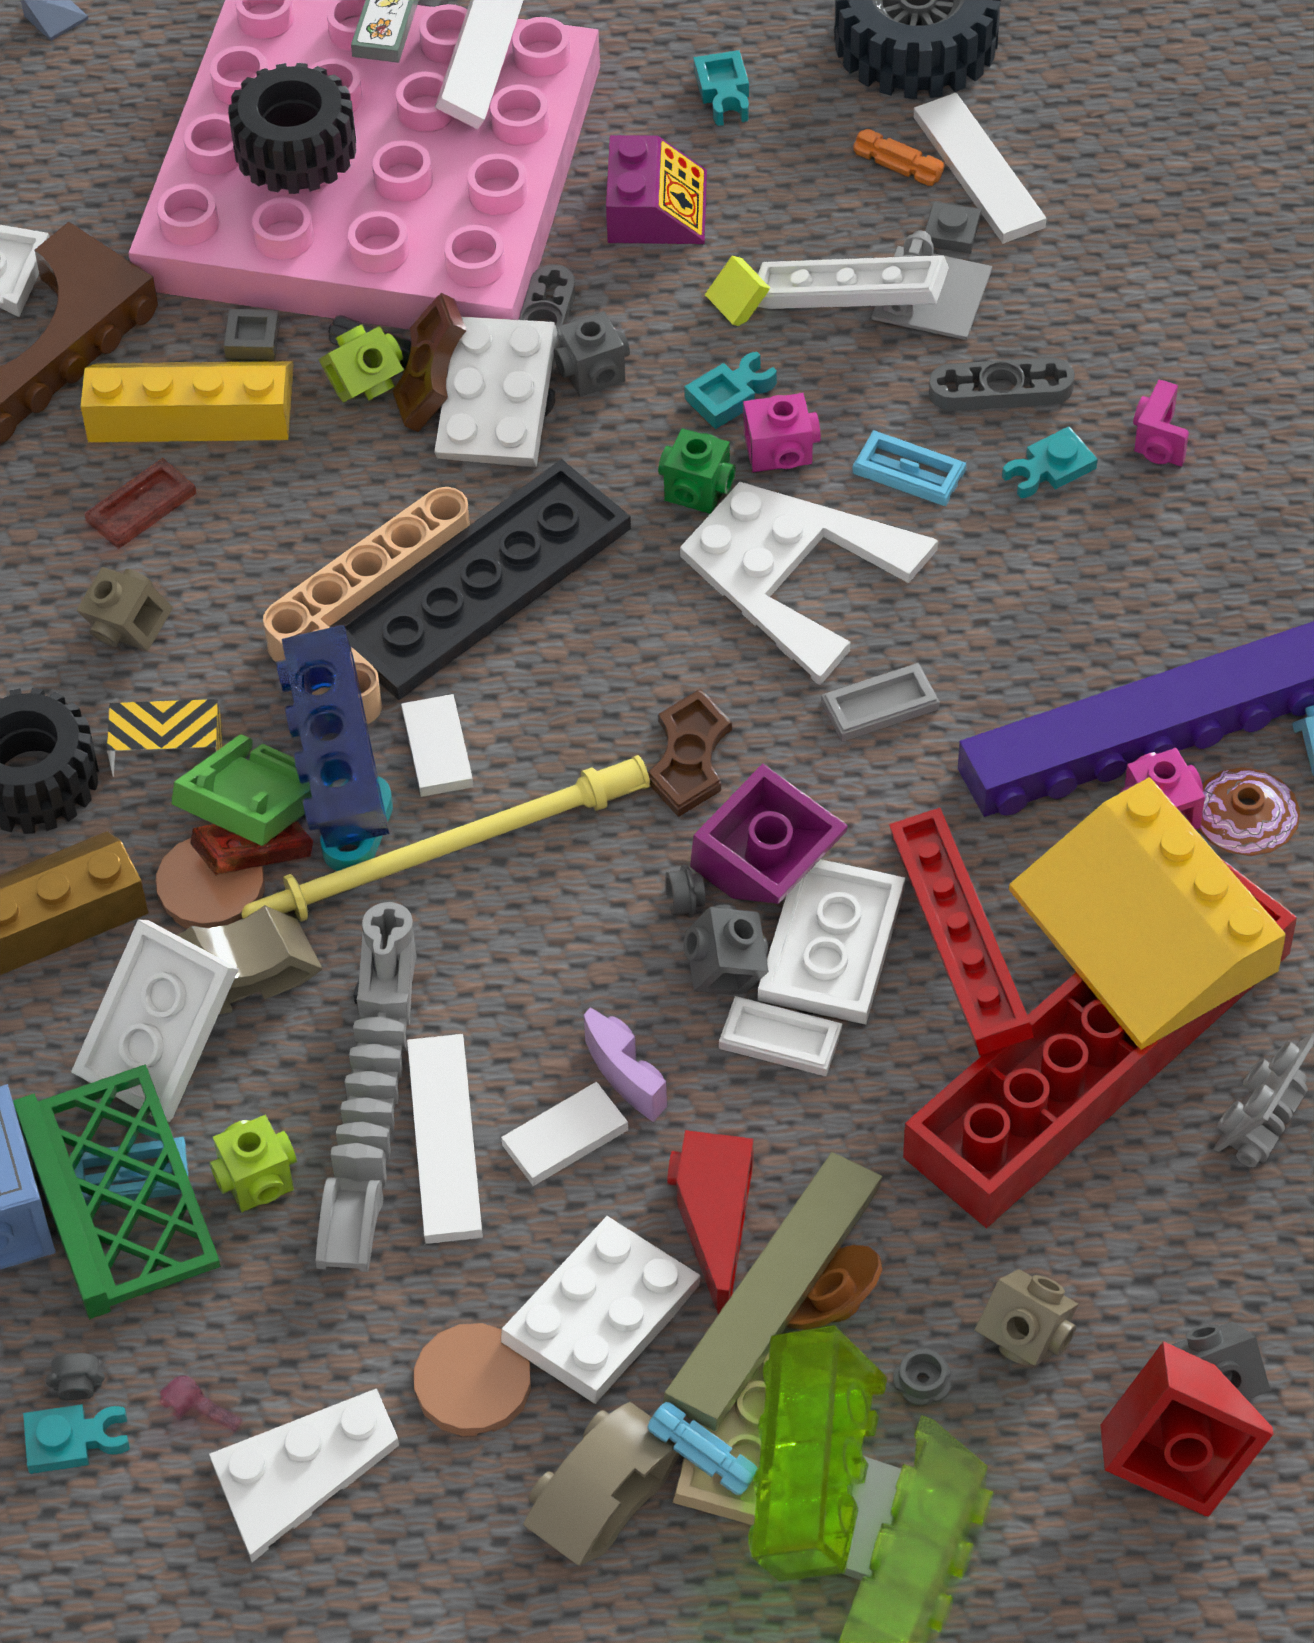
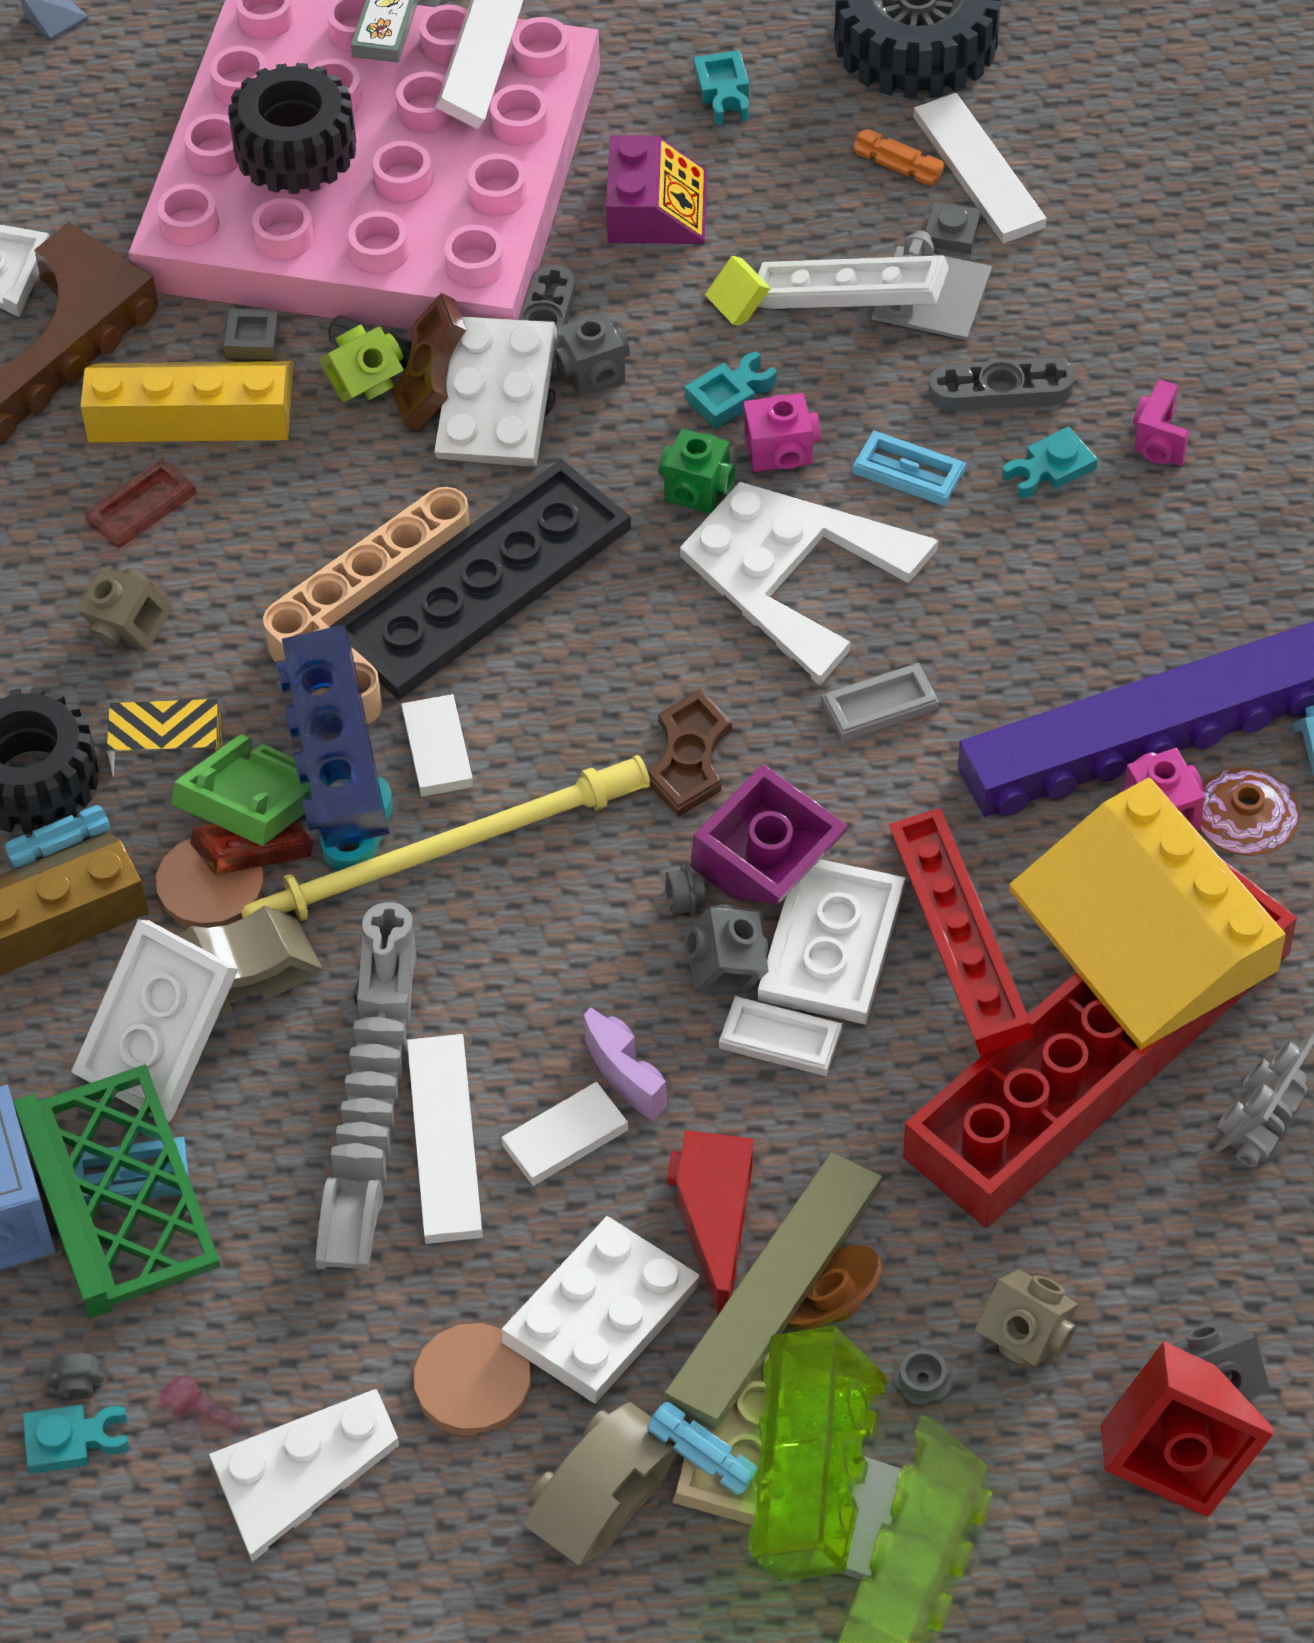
(57, 836): none -> medium azure axle
(253, 1162): lime brick -> none

